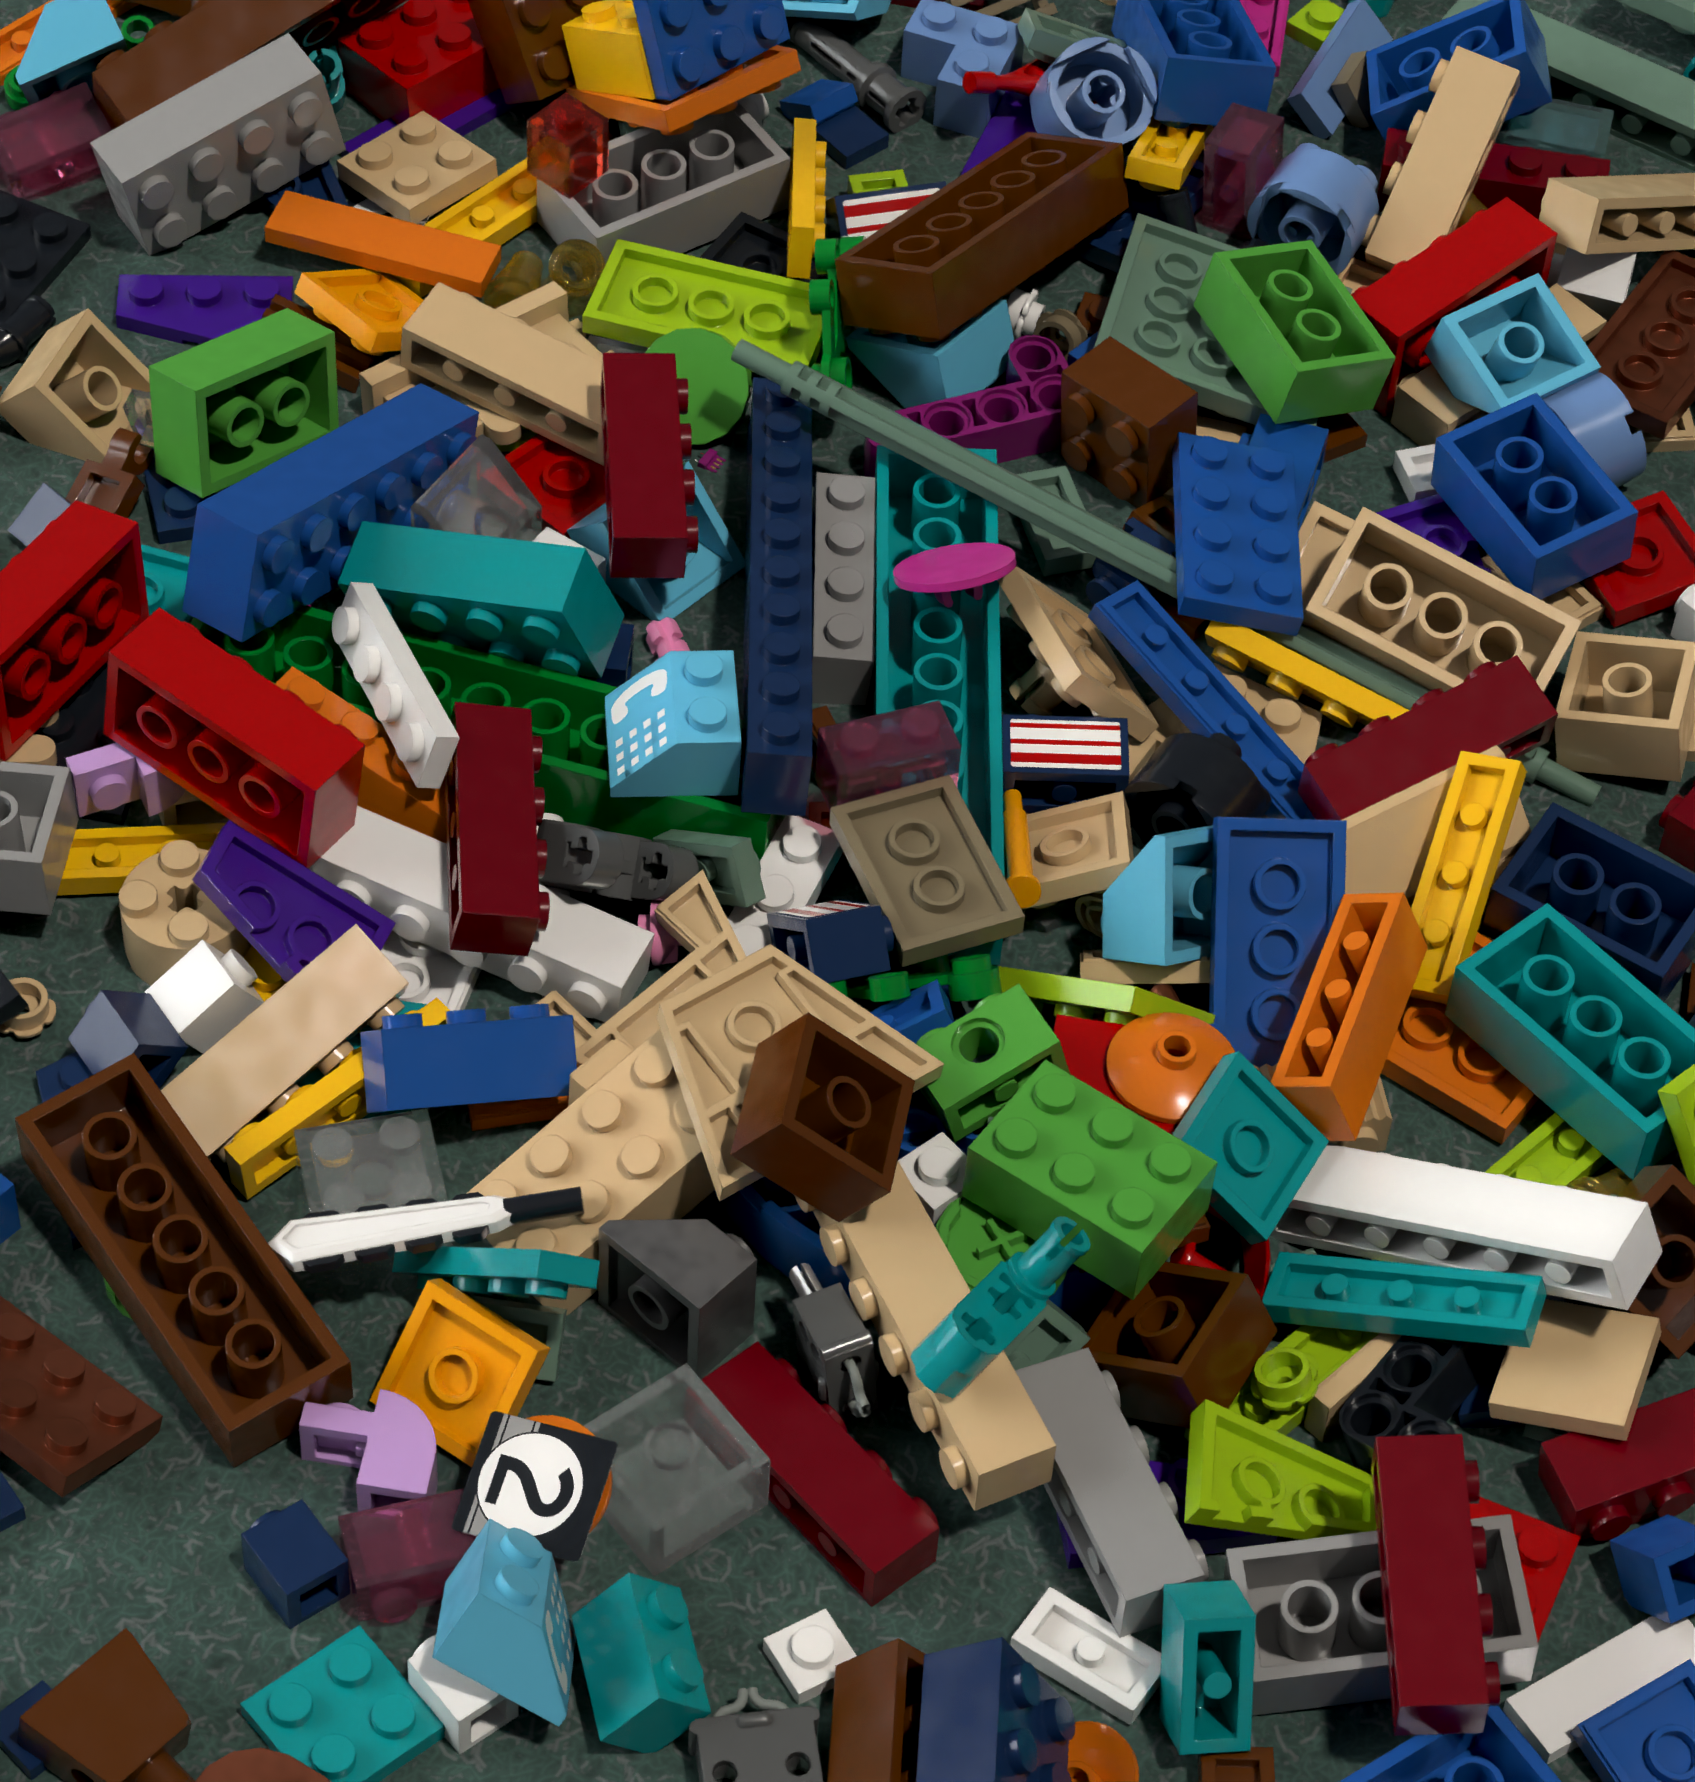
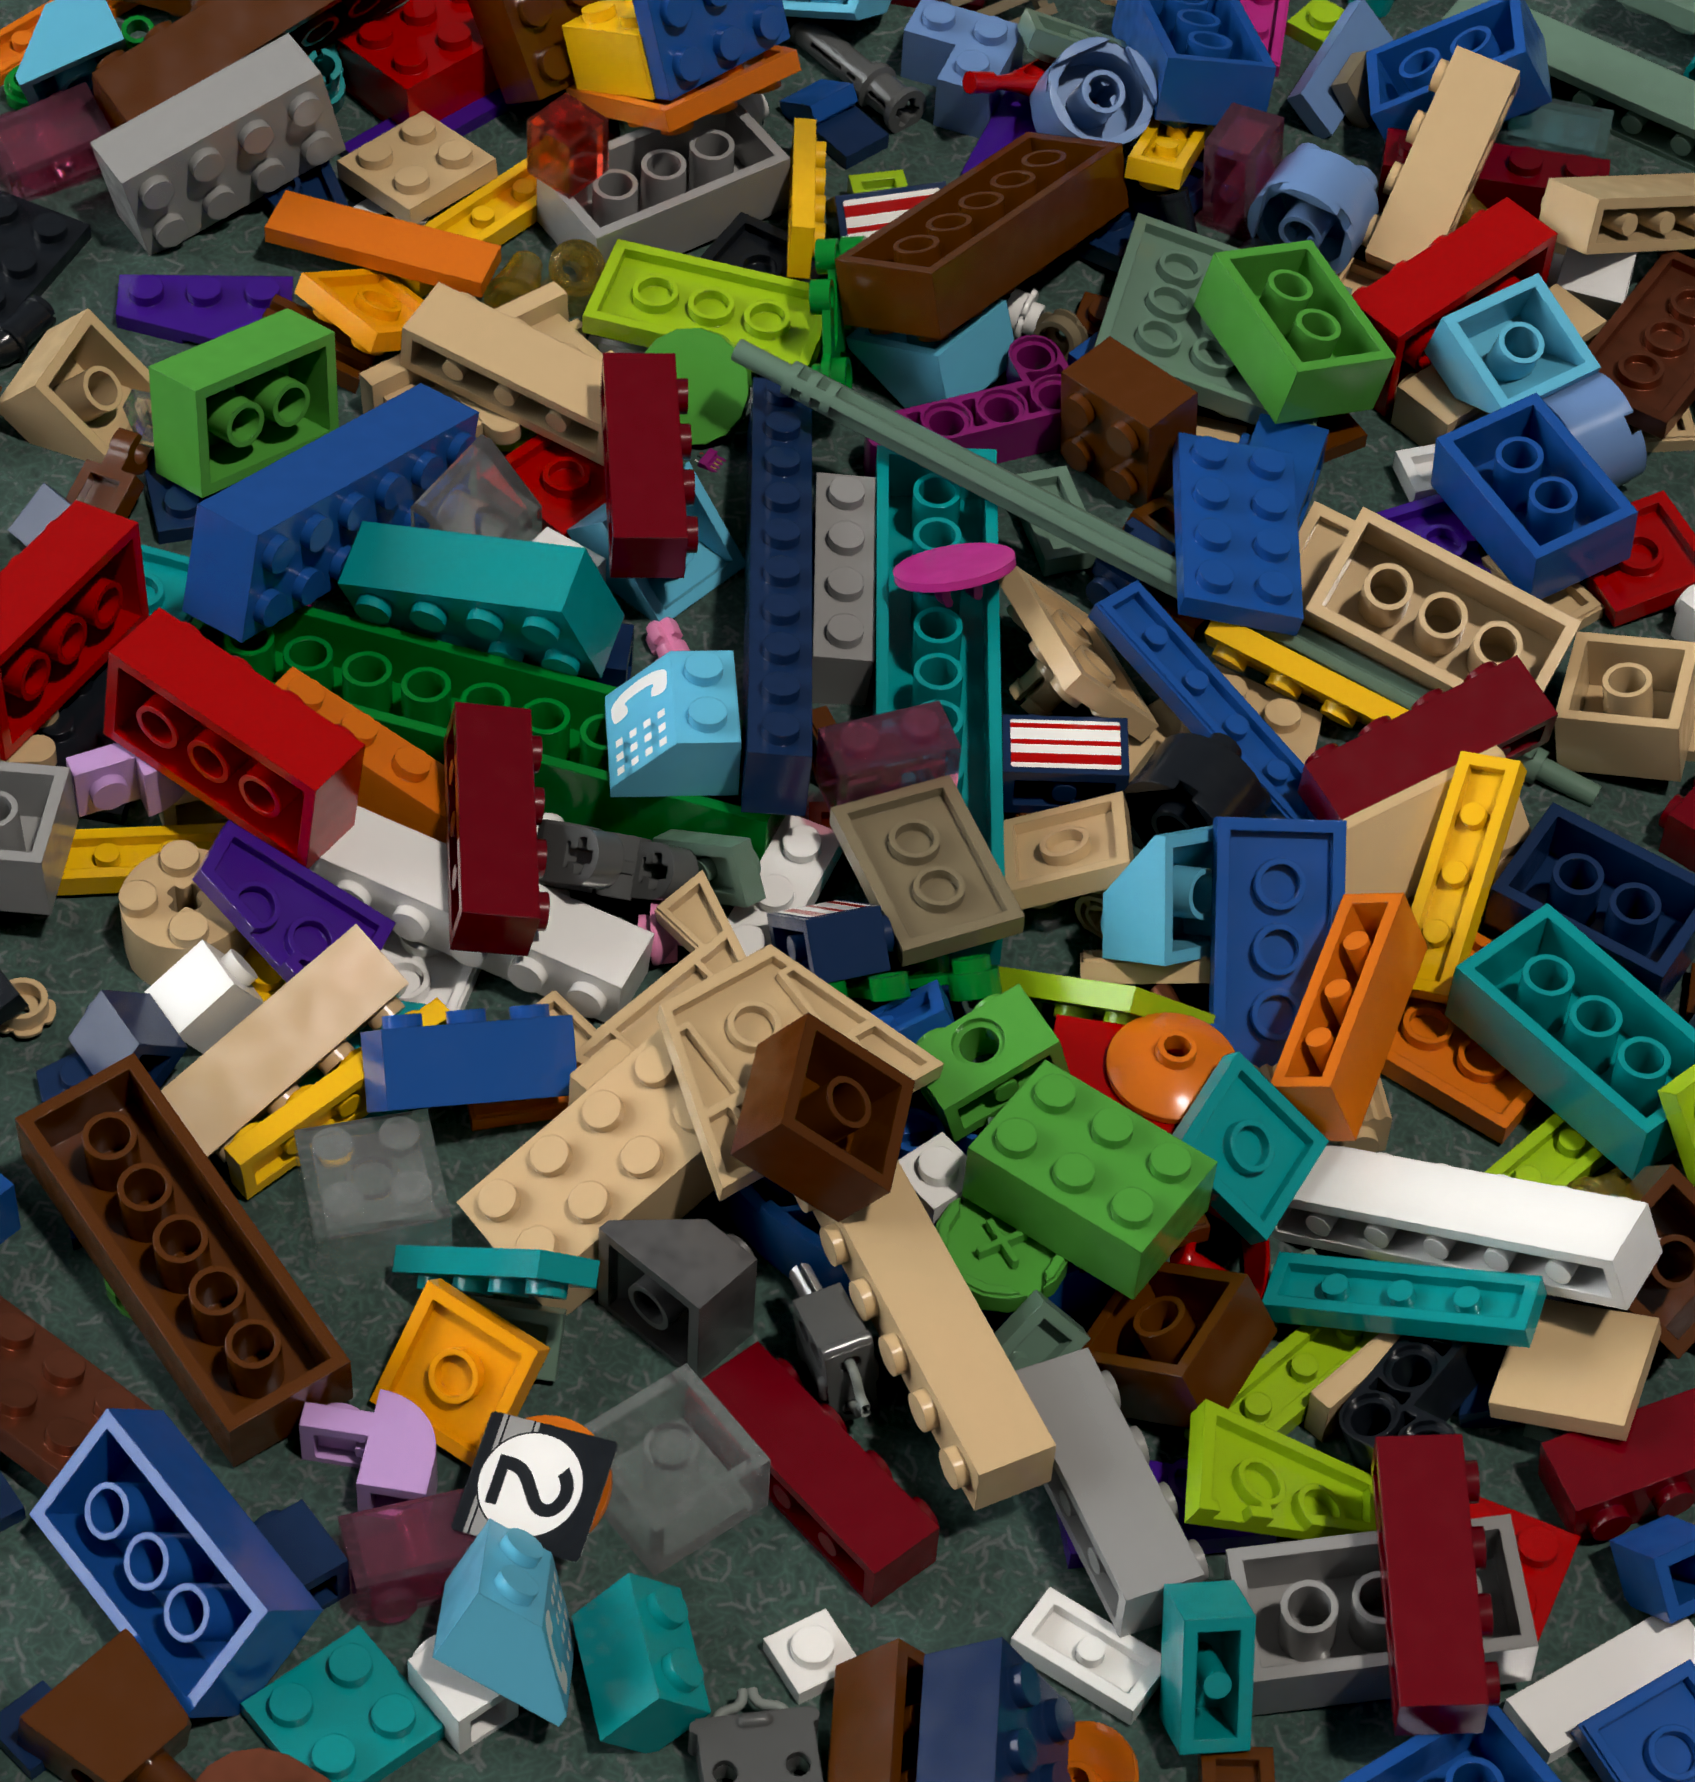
(175, 1561): none -> blue brick
(376, 1232): white sword -> none
(395, 685): white plate -> none
(996, 1311): teal beam -> none
(1017, 851): light orange piece -> none
(1284, 1379): lime plate -> none

